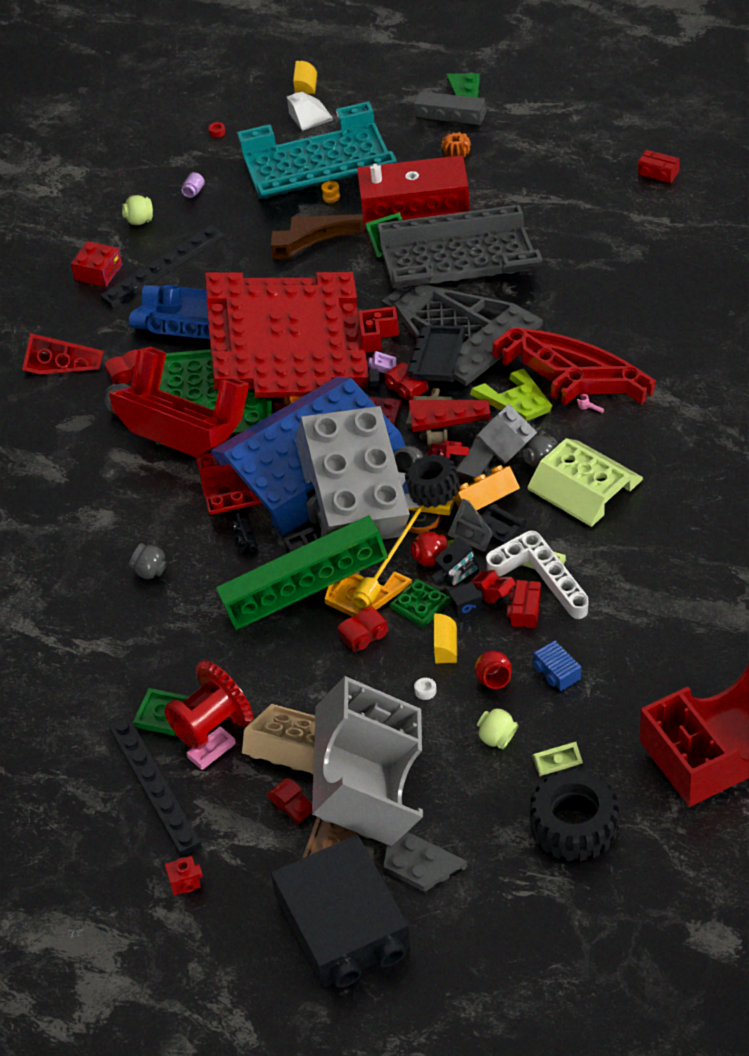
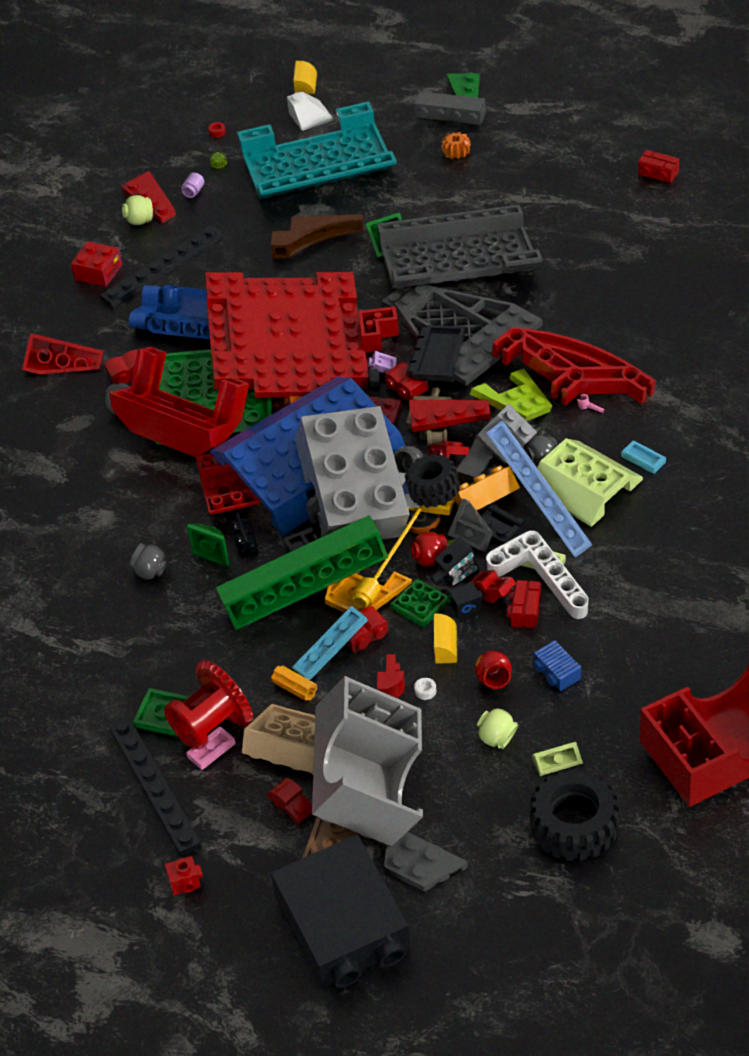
(146, 186): none -> red wing
(208, 543): none -> green slope
(218, 160): none -> clear neon green tile
(294, 683): none -> light orange axle
(329, 643): none -> medium azure tile
(330, 191): light orange wheel -> none
(392, 681): none -> red brick
(414, 188): red piece -> none
(539, 489): none -> light blue tile
(643, 457): none -> medium azure tile

